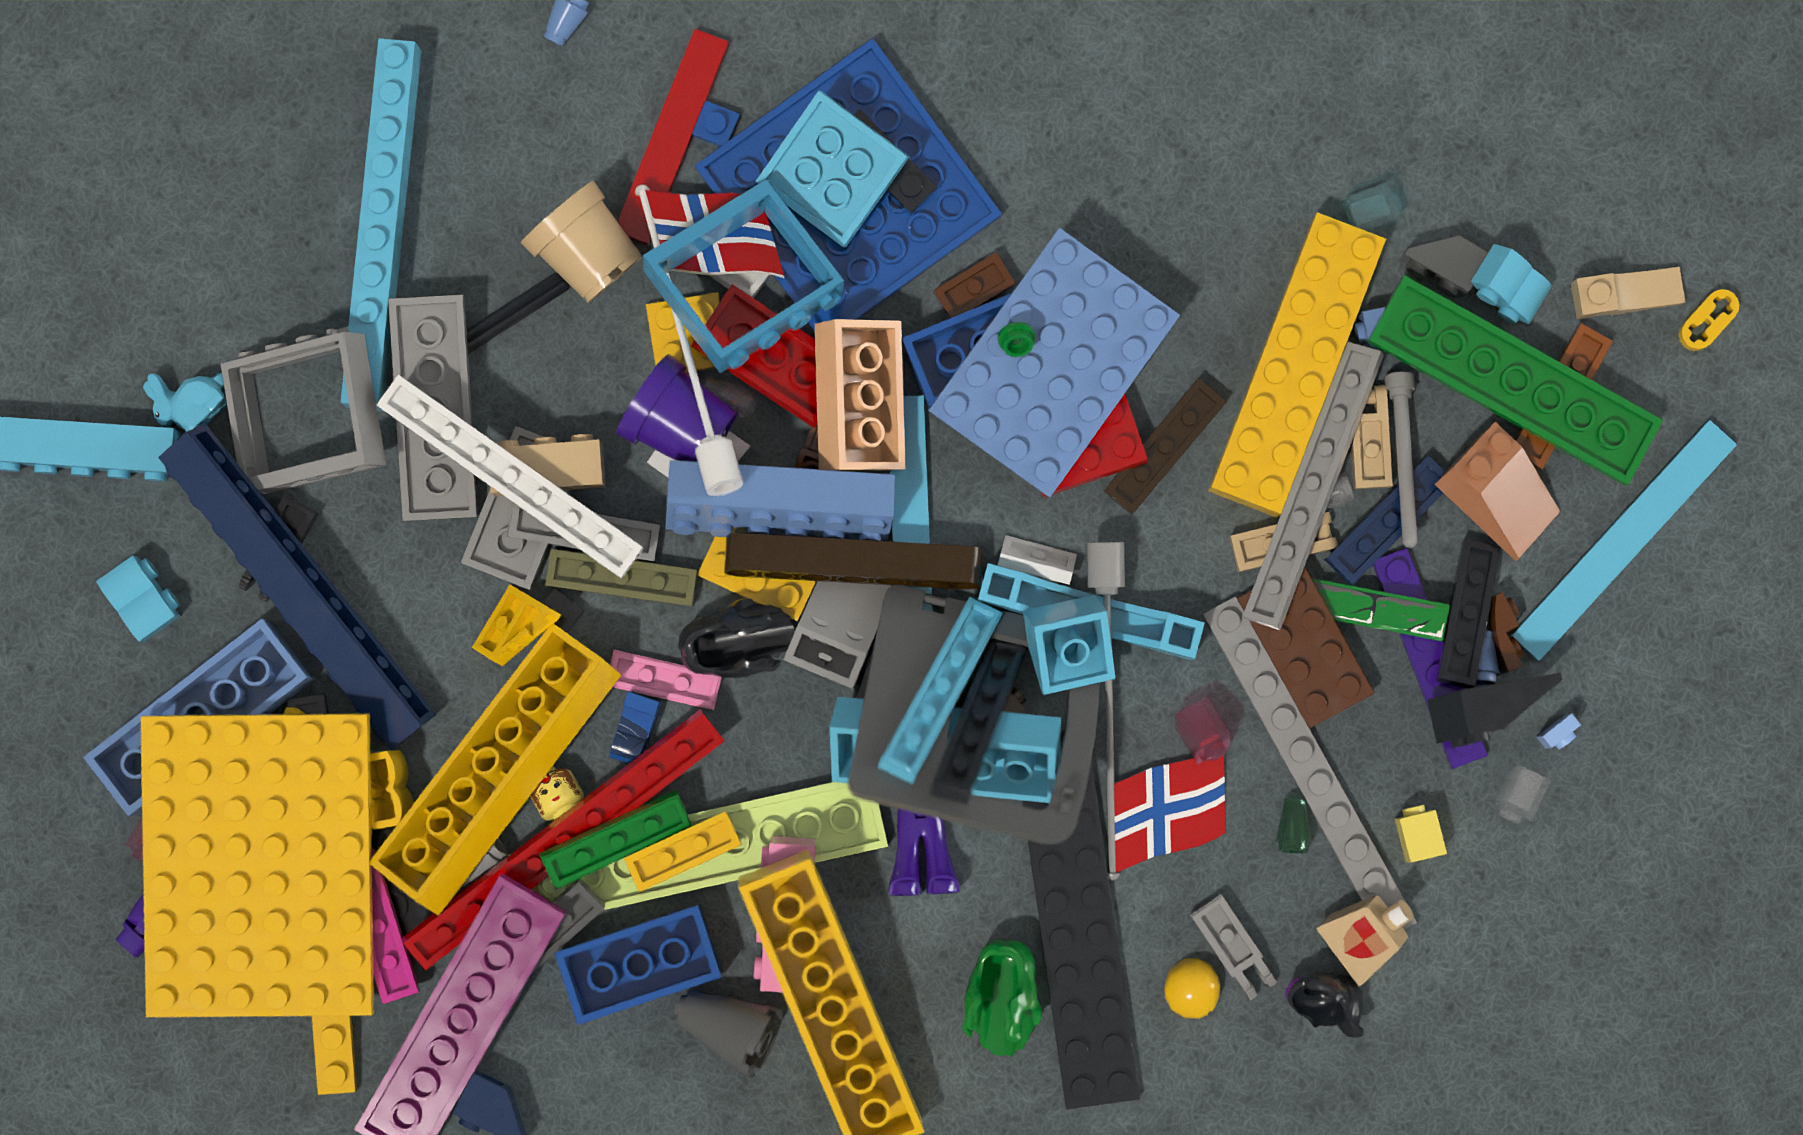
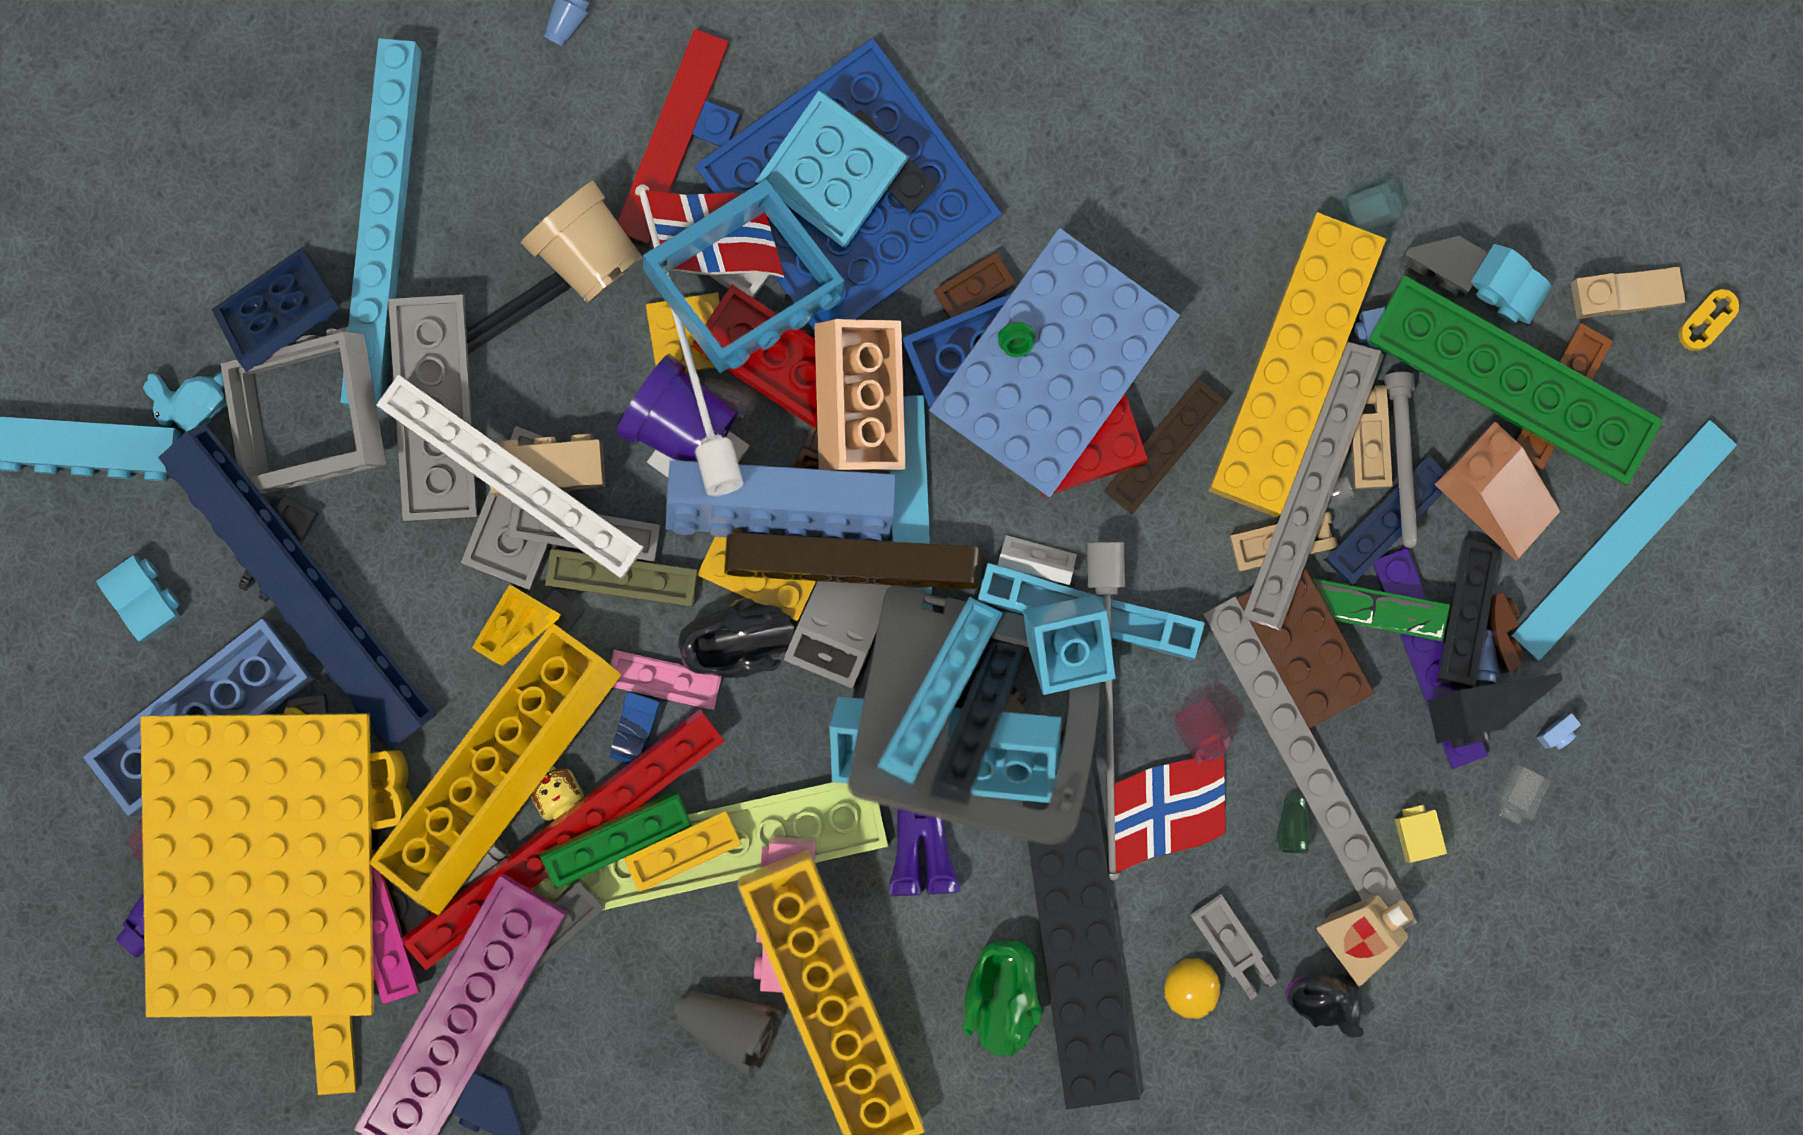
(274, 309): none -> dark blue plate
(639, 964): blue brick -> none

